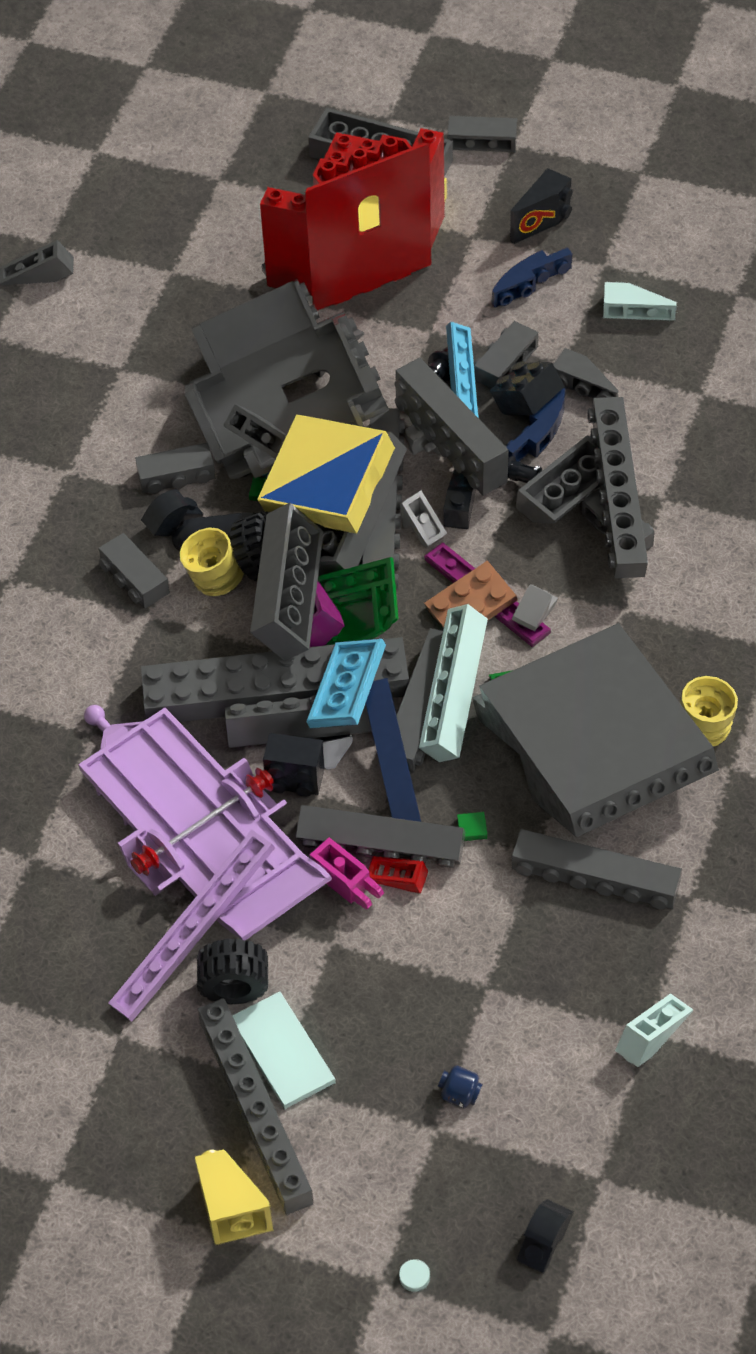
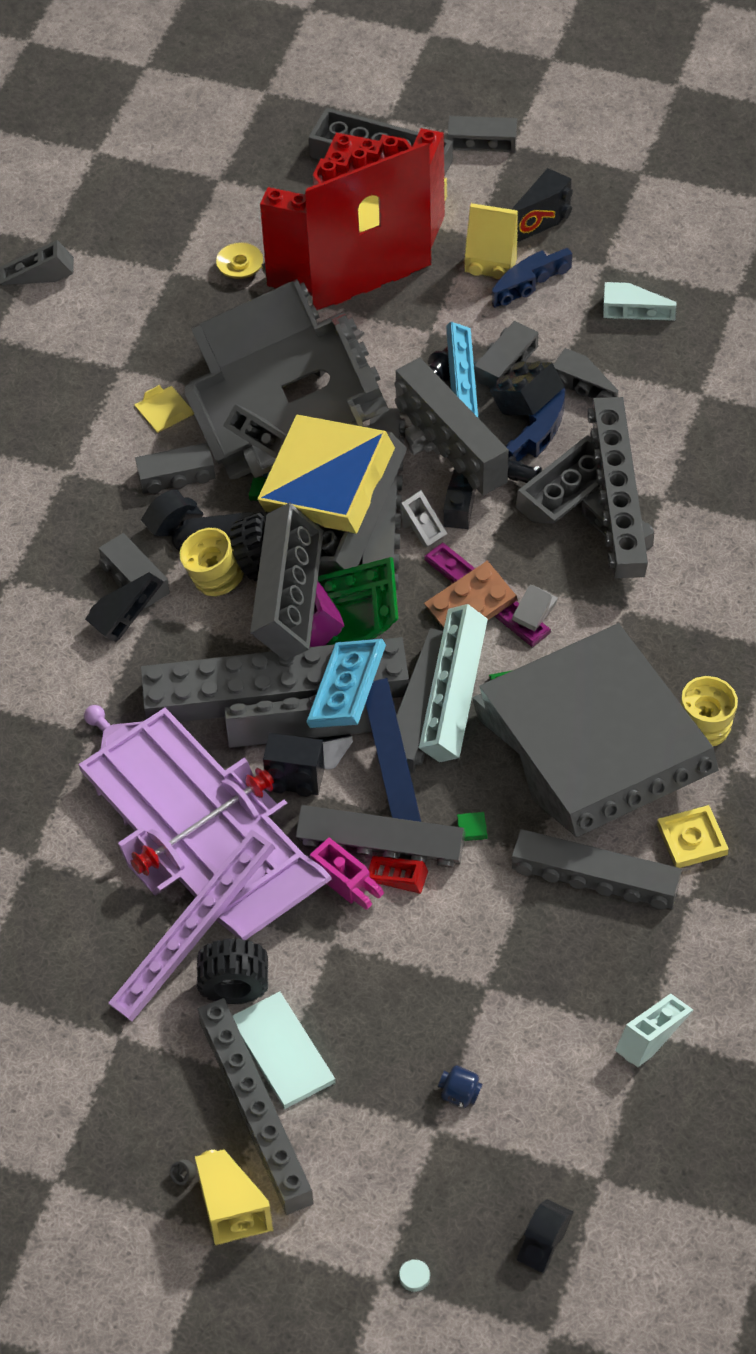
(119, 609): none -> black slope
(163, 408): none -> light yellow piece
(178, 1168): none -> dark grey hinge
(233, 255): none -> light yellow dish
(491, 241): none -> light yellow slope
(692, 836): none -> light yellow plate

